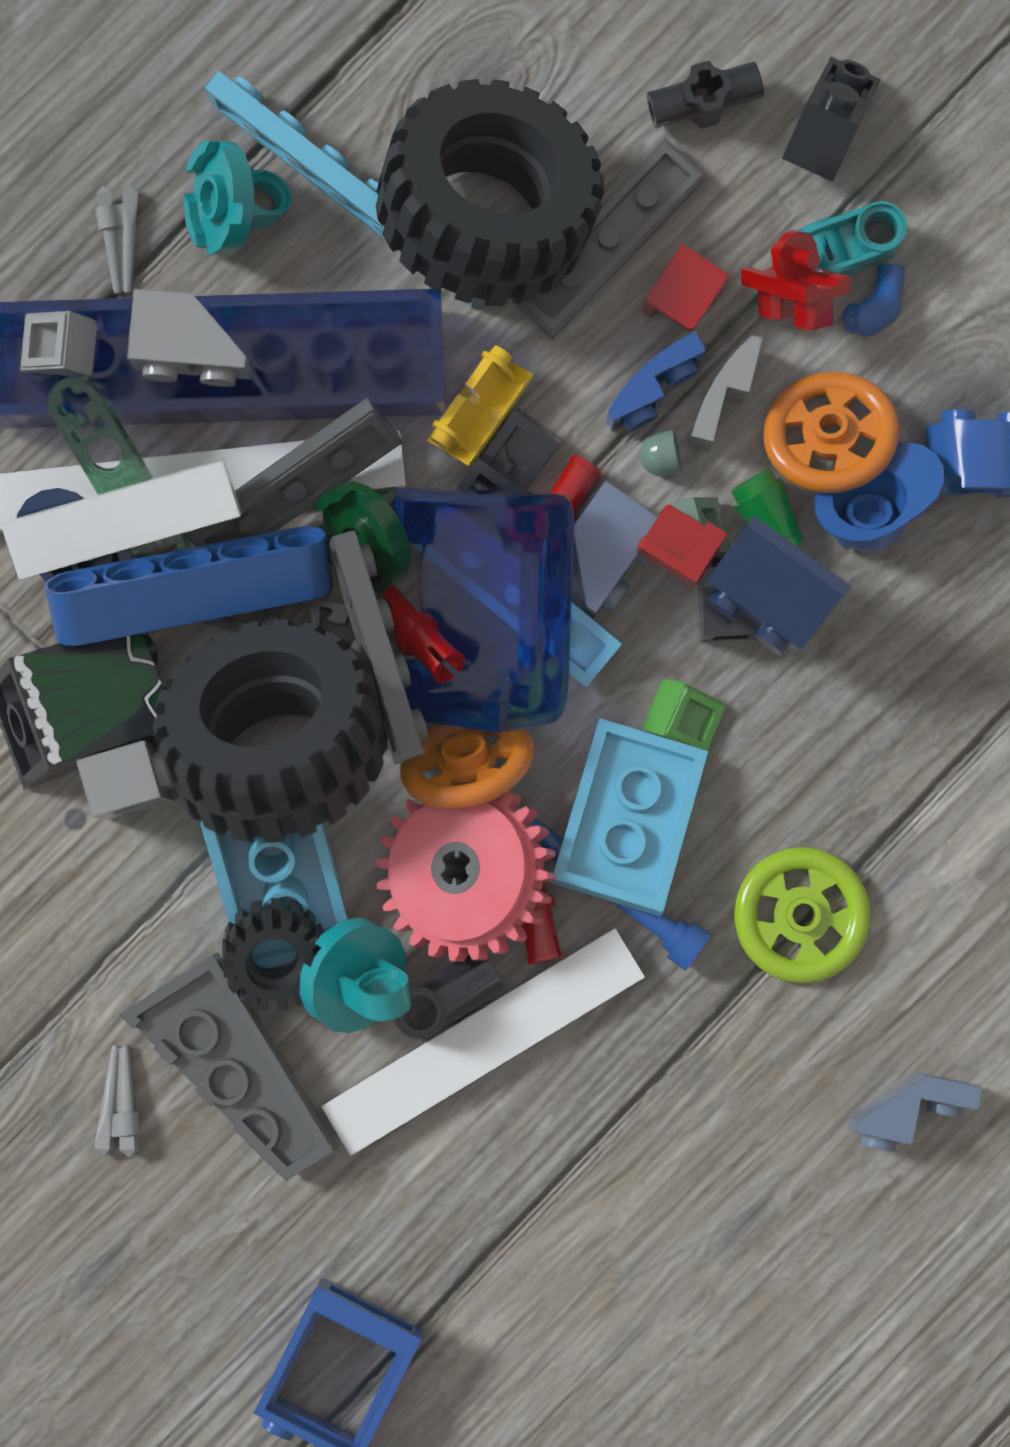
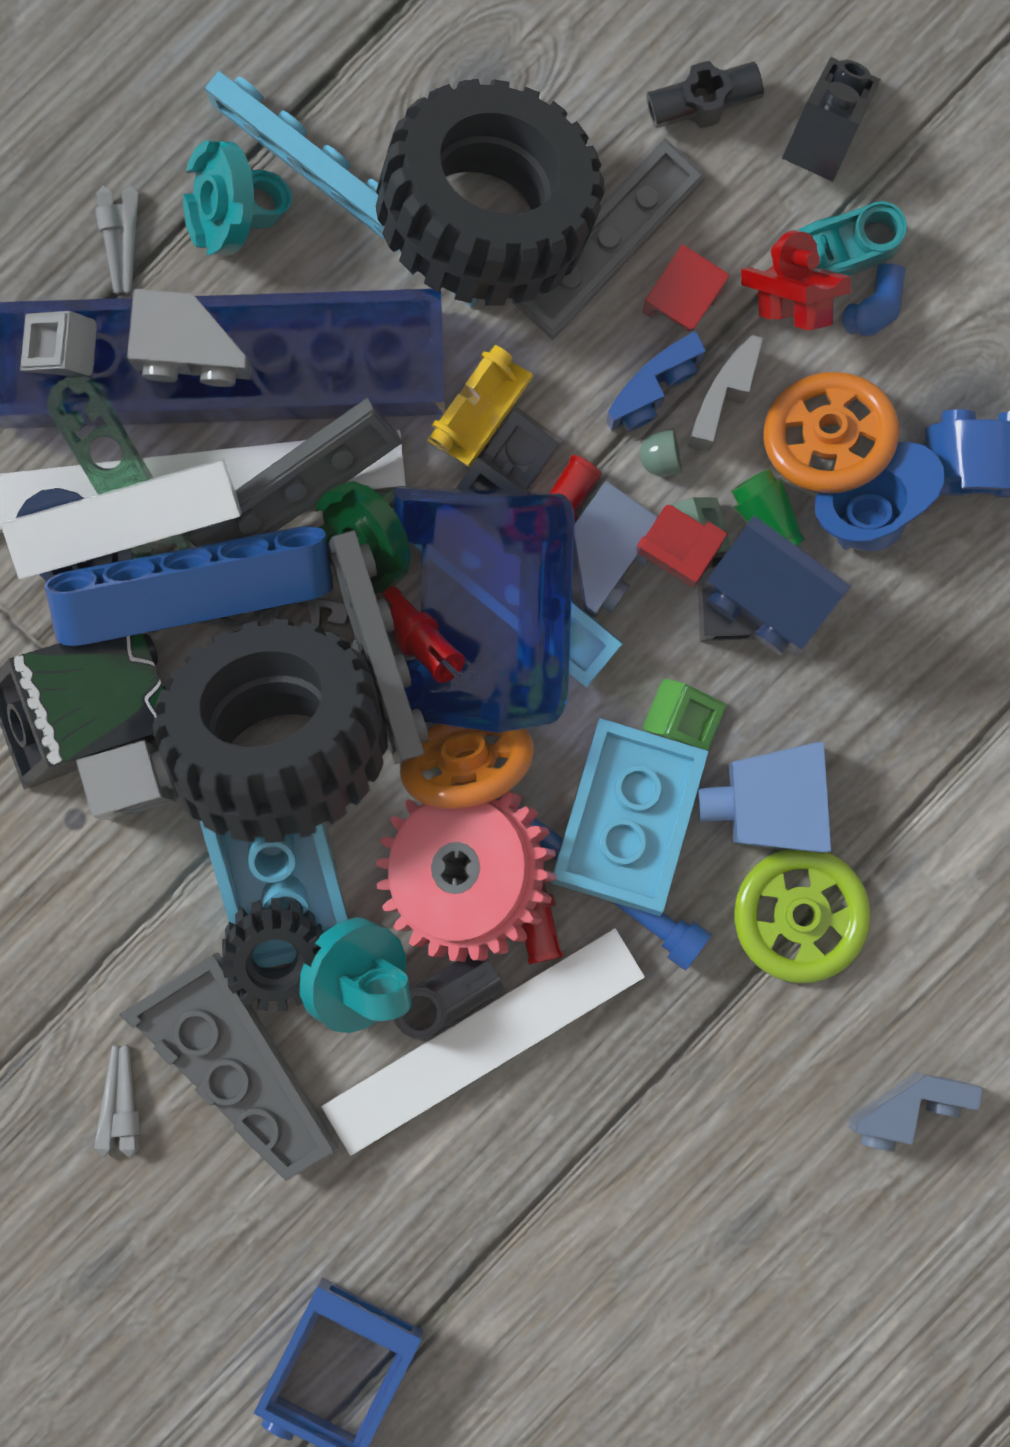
(774, 800): none -> medium blue torso

